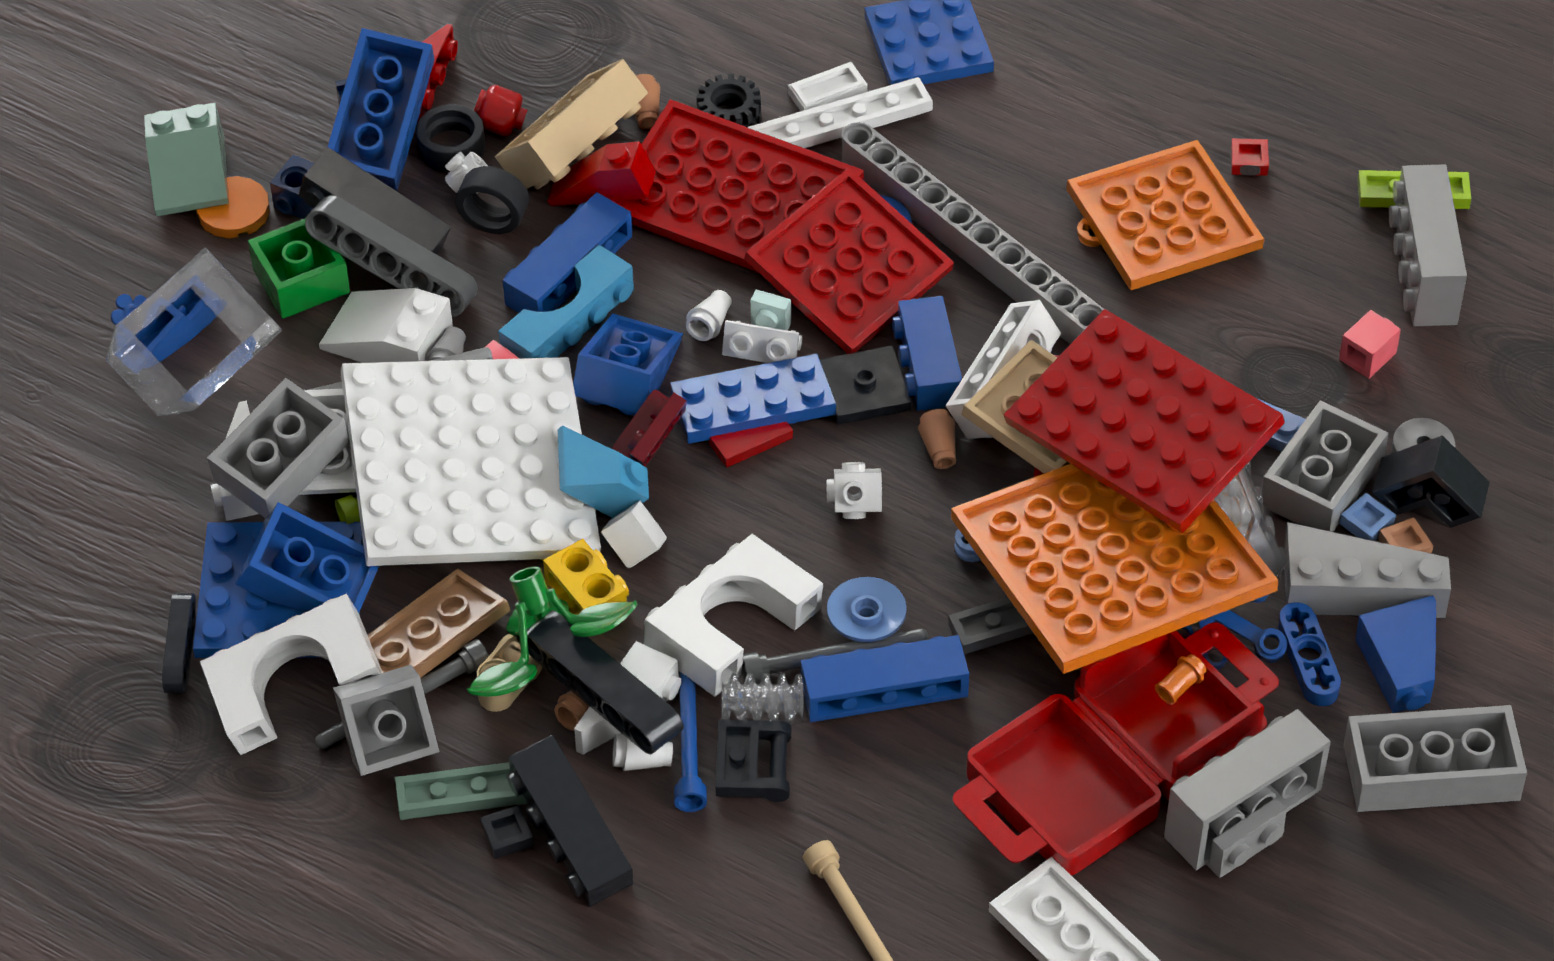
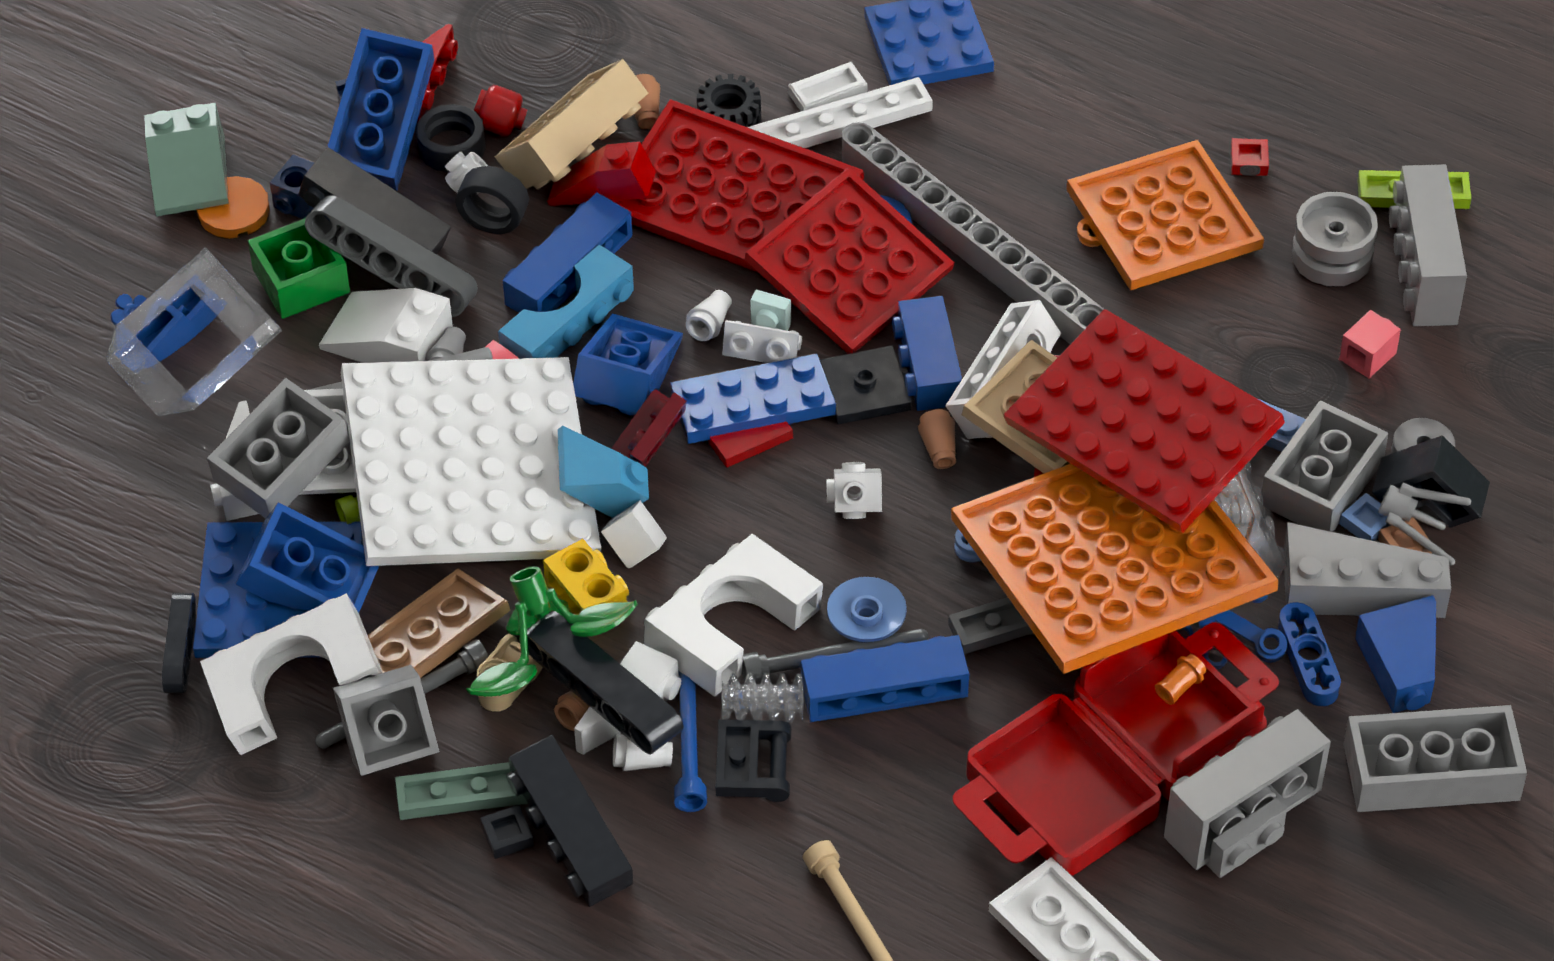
(1334, 238): none -> light grey wheel
(1400, 506): none -> light grey plant

